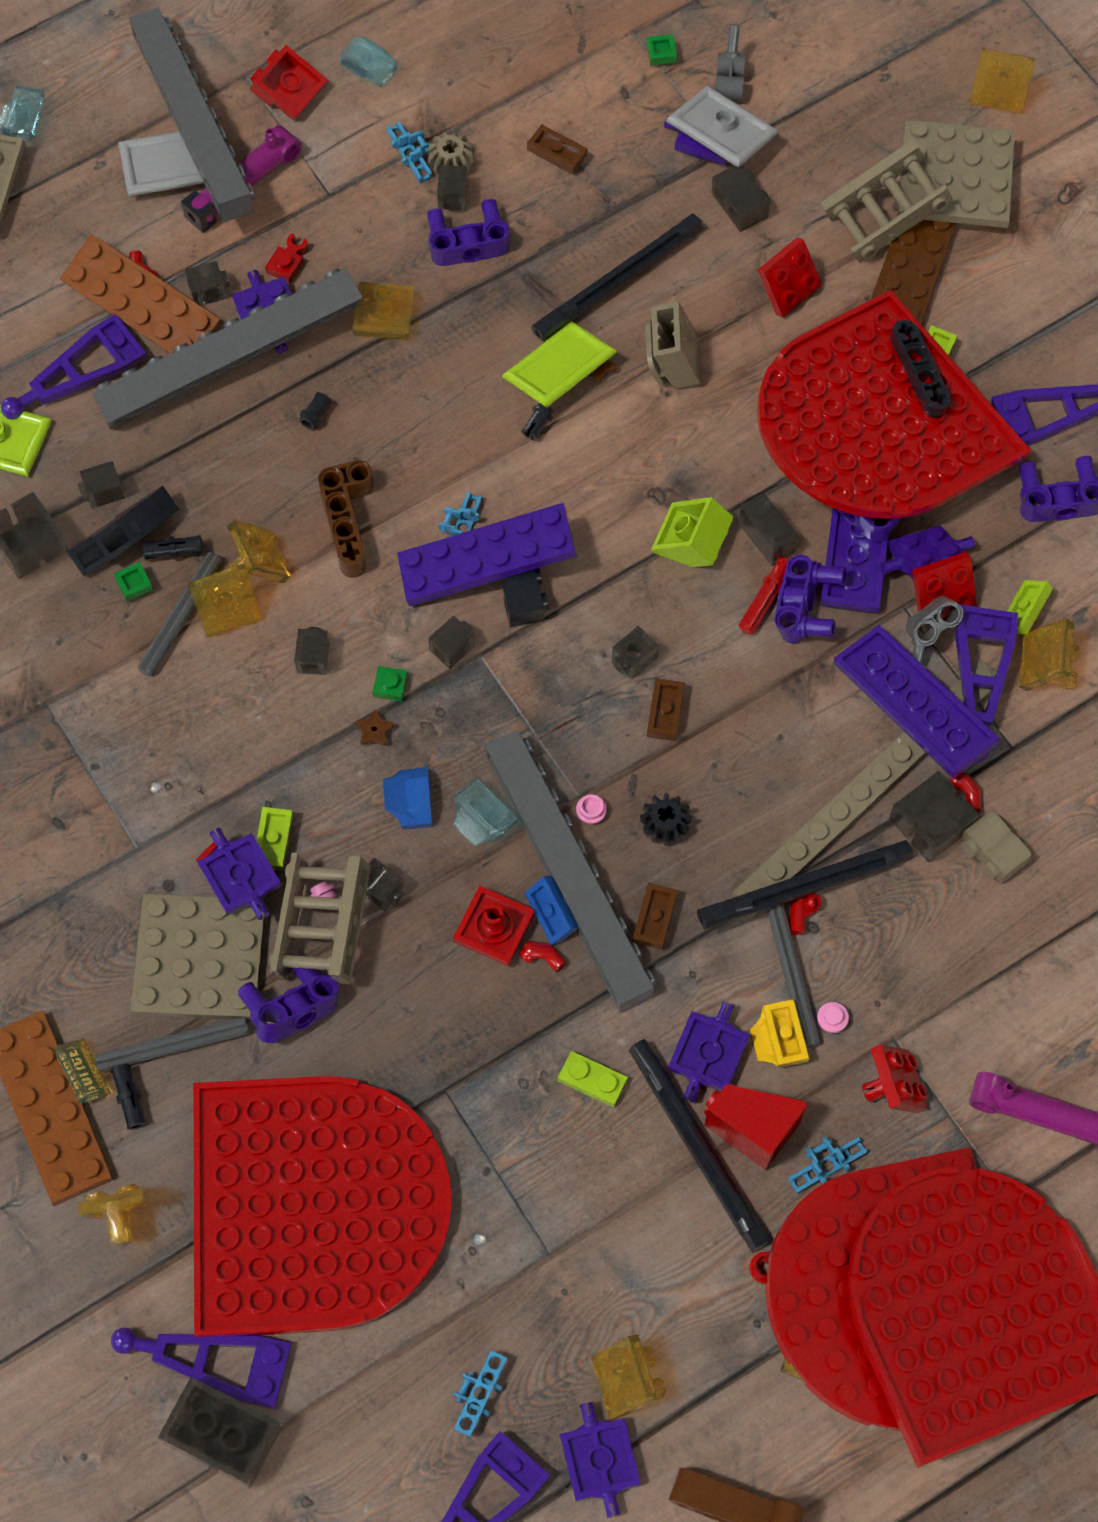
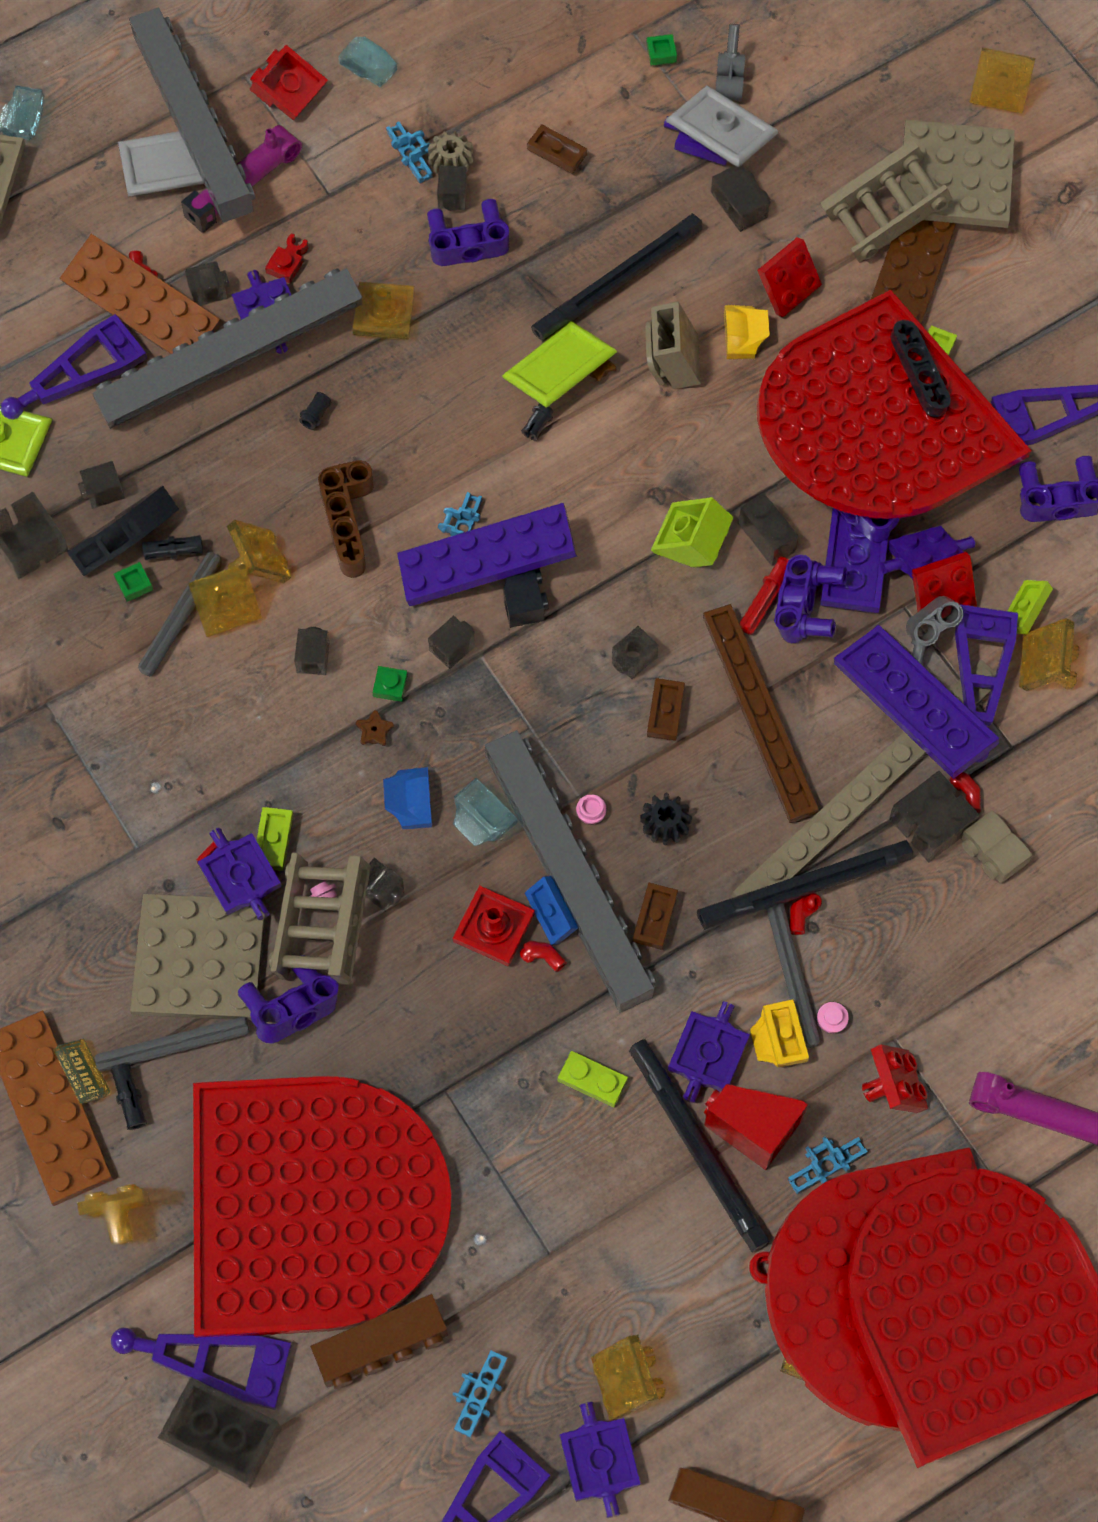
(380, 1341): none -> reddish brown brick
(744, 330): none -> yellow slope
(760, 713): none -> reddish brown plate

